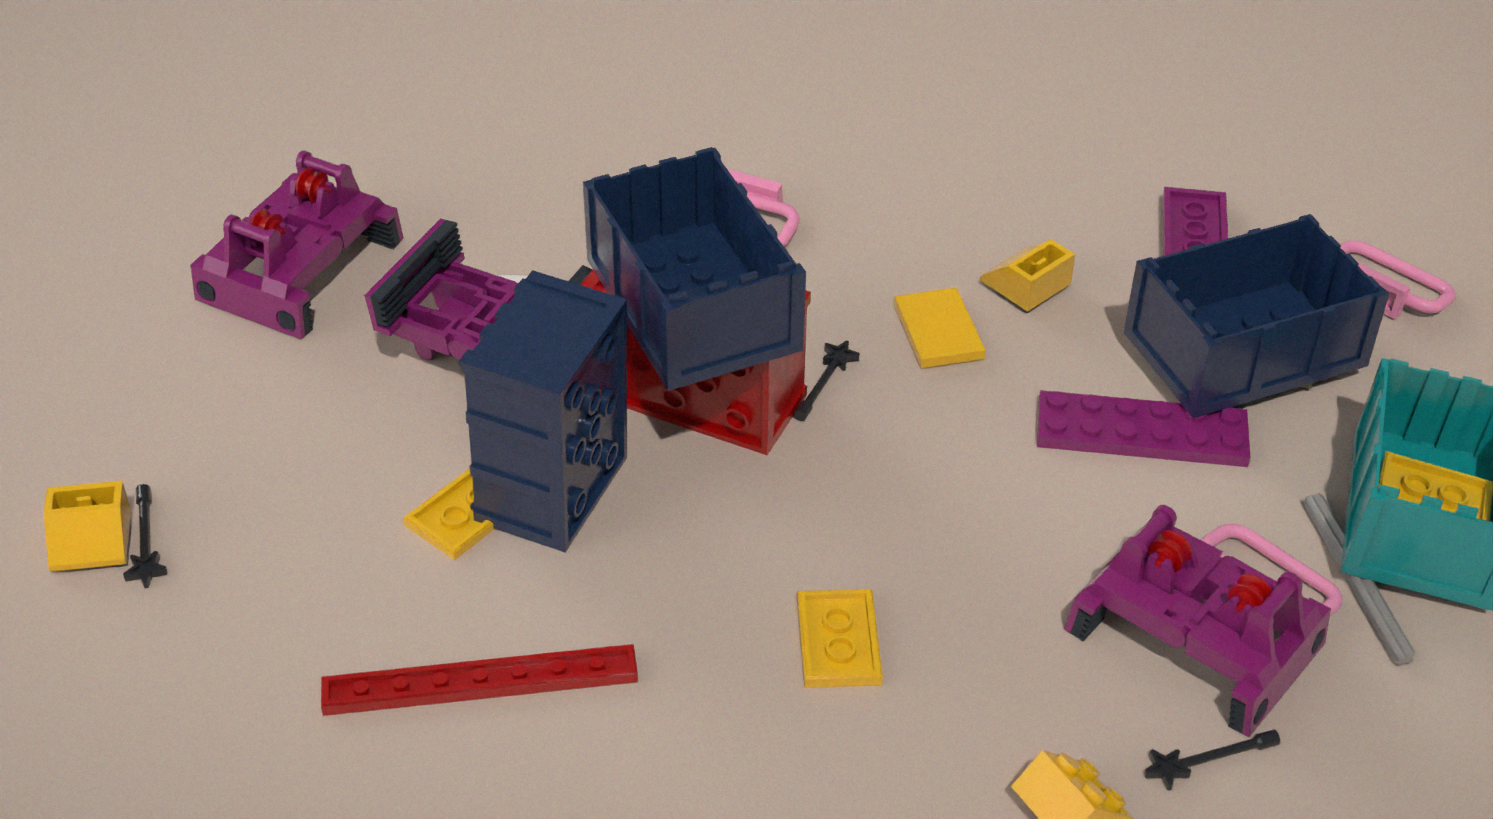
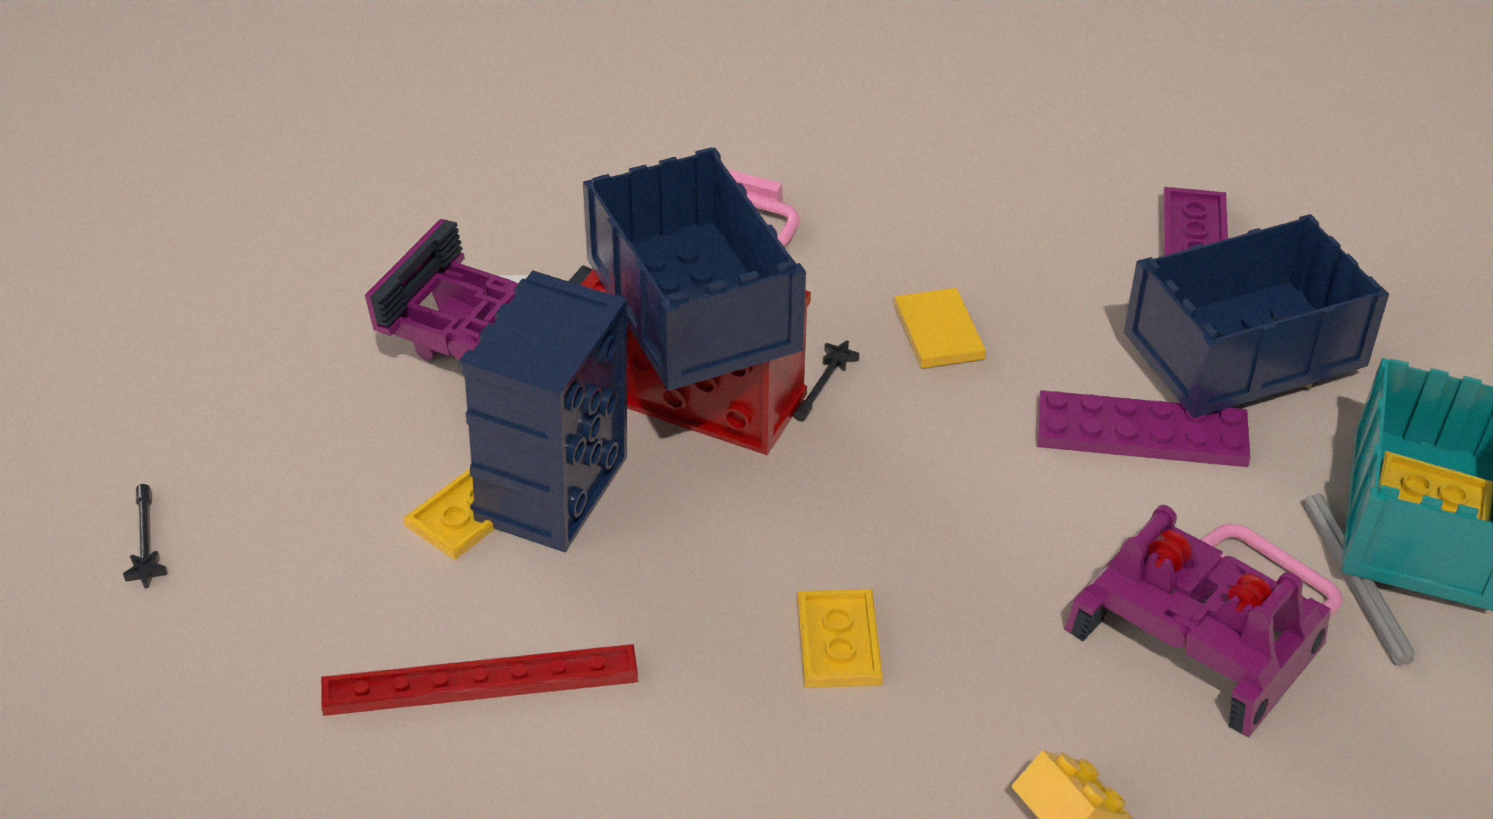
(86, 525): yellow slope -> none
(297, 236): magenta container -> none
(1032, 274): yellow slope -> none
(1171, 767): black piece -> none
(1399, 293): bright pink bar -> none

